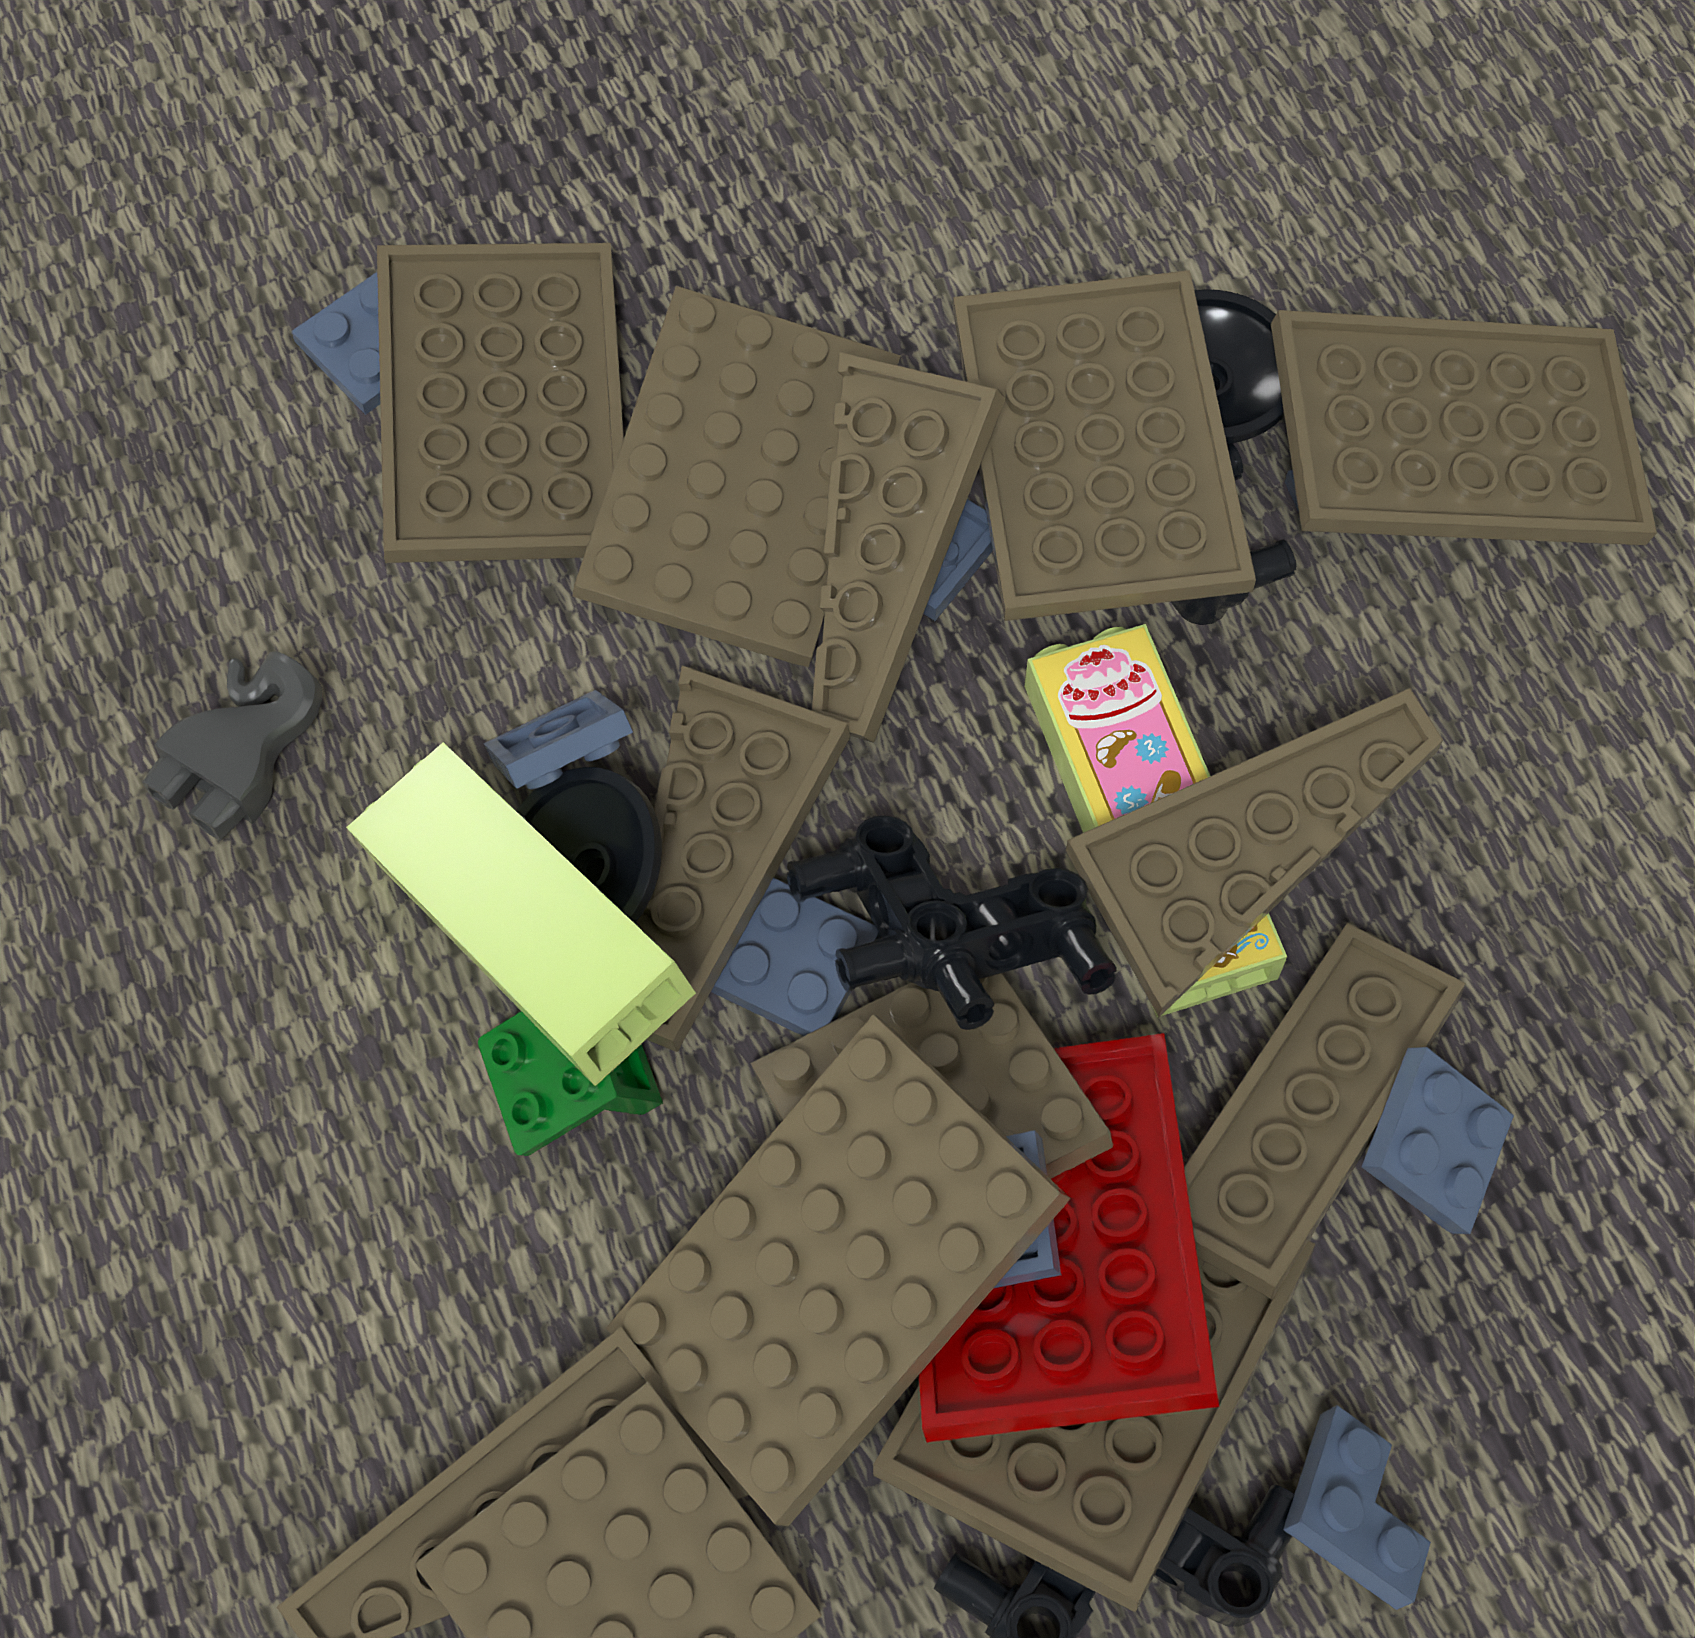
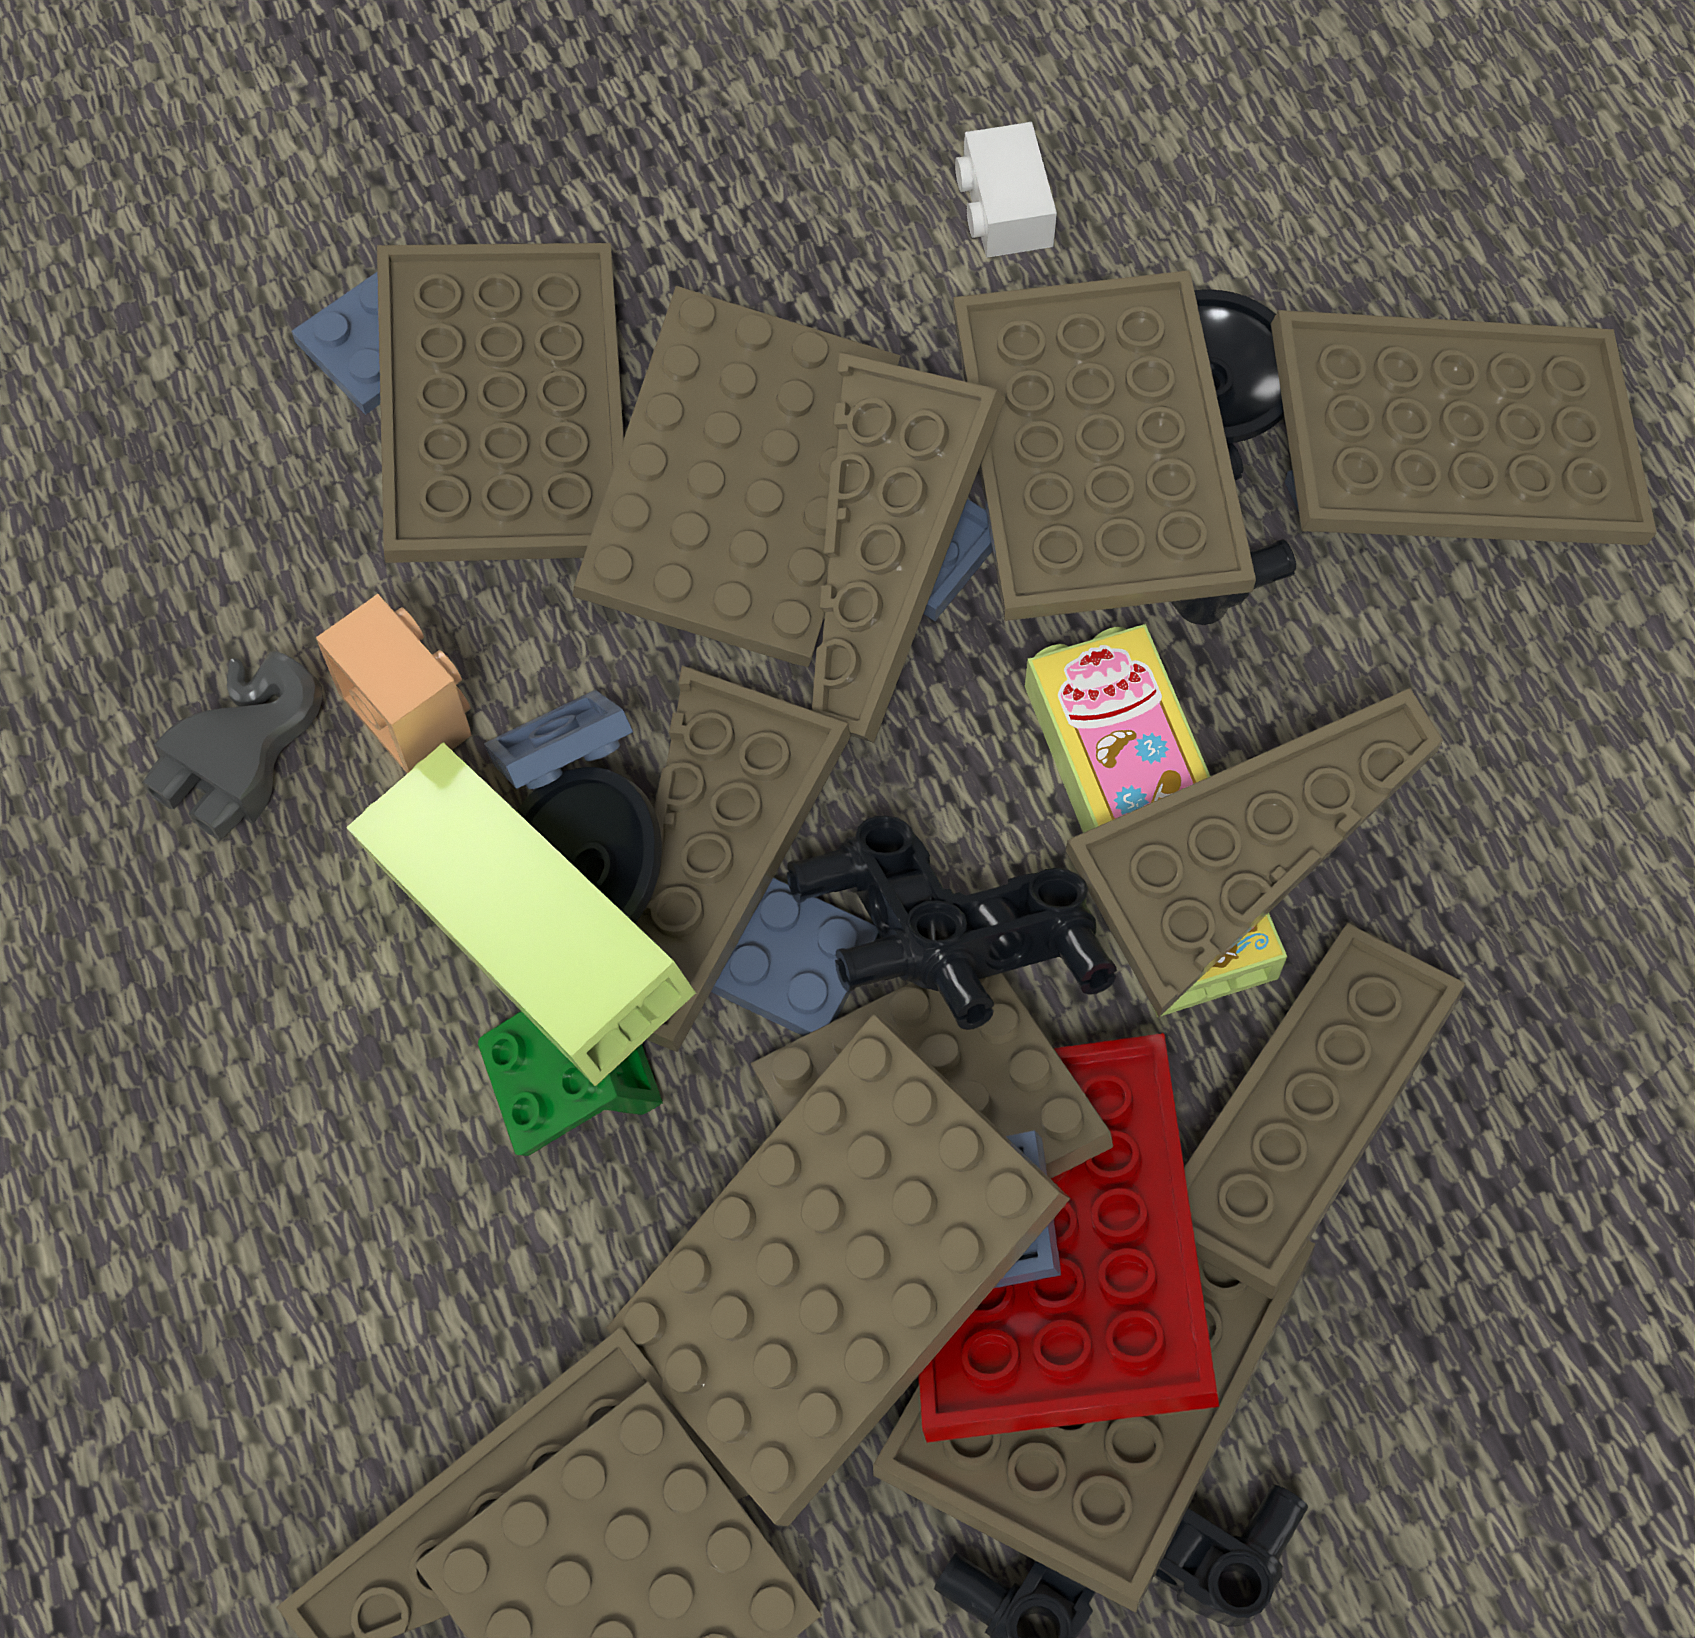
(395, 681): none -> light nougat brick
(1007, 190): none -> white brick
(1339, 1516): sand blue plate -> none
(1438, 1140): sand blue plate -> none

